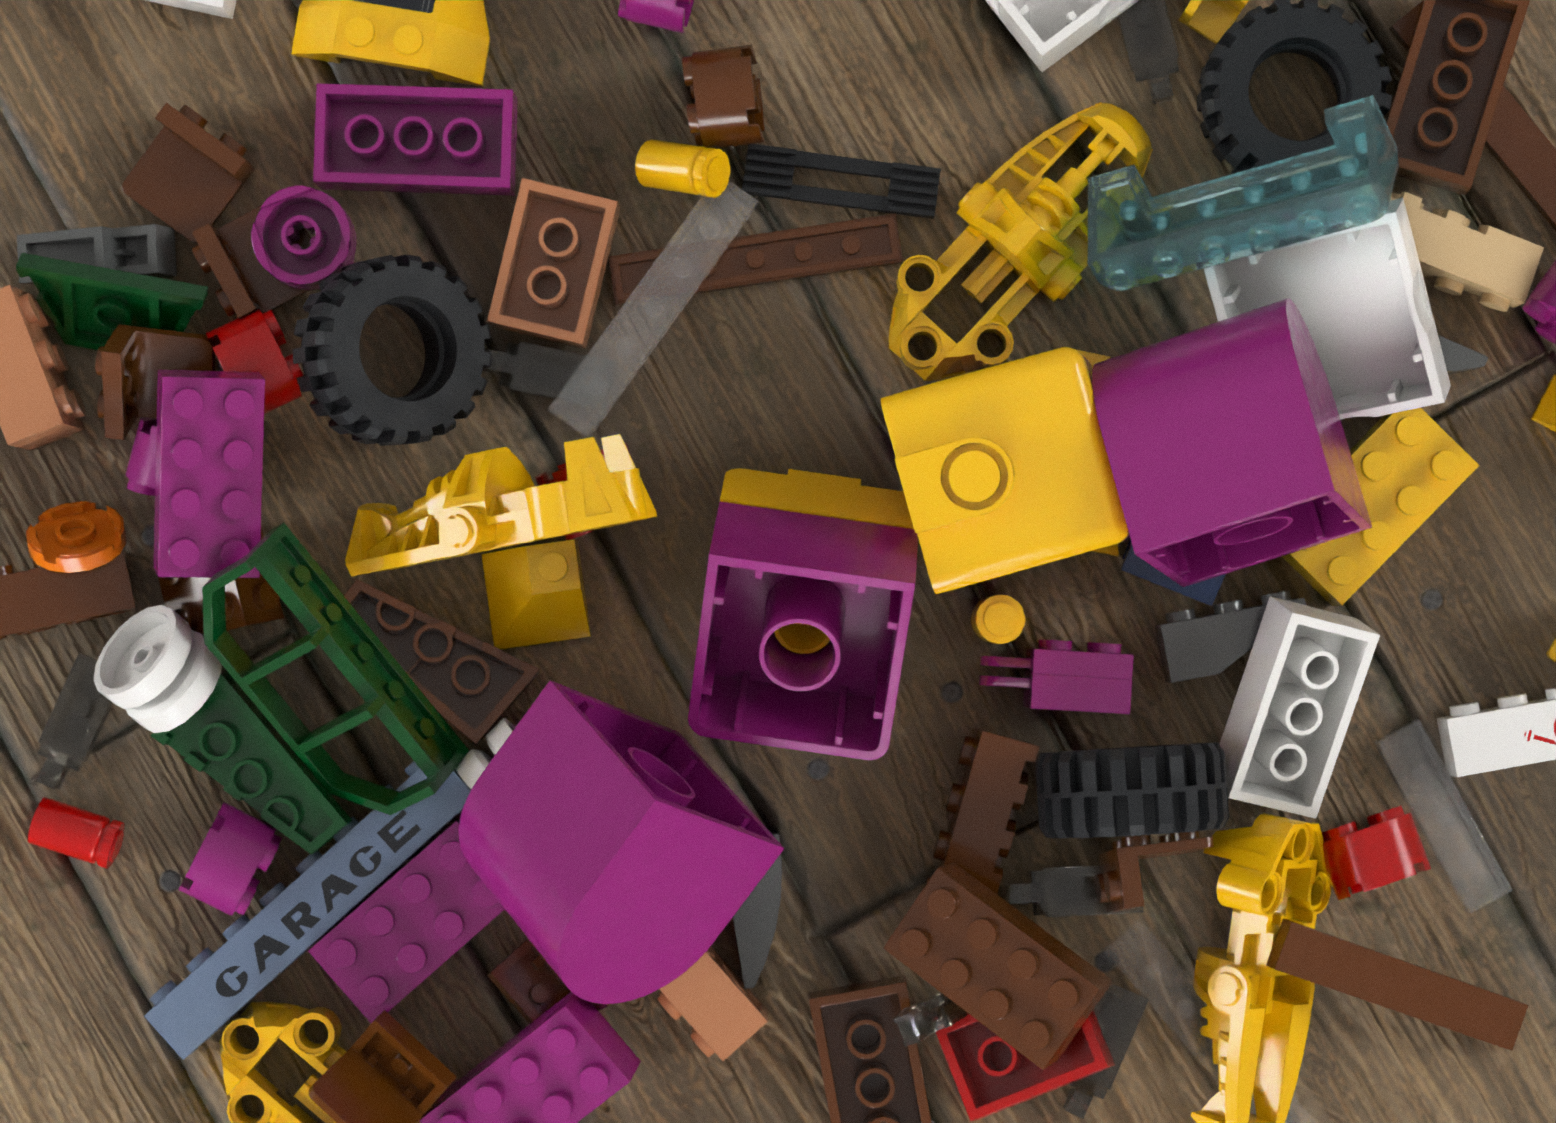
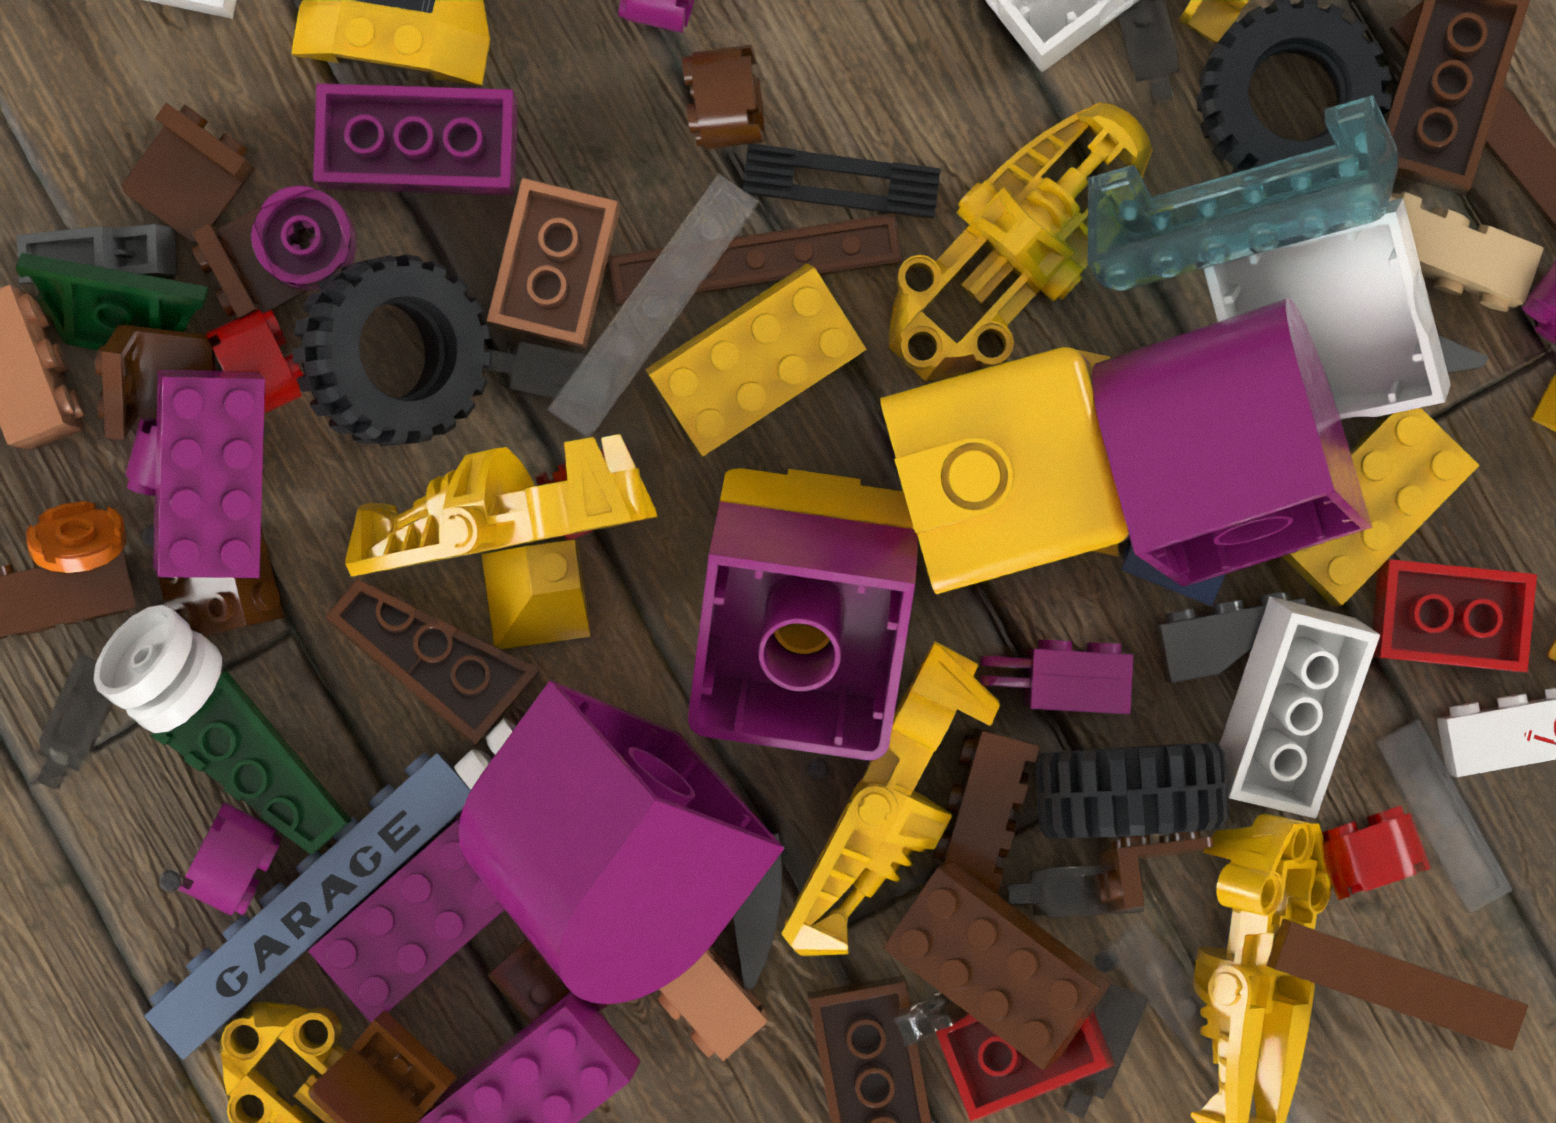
(76, 832): red piece -> none
(359, 657): dark green plate -> none
(682, 168): yellow piece -> none
(755, 359): none -> yellow brick
(884, 812): none -> yellow piece
(998, 619): yellow piece -> none
(1454, 615): none -> red brick

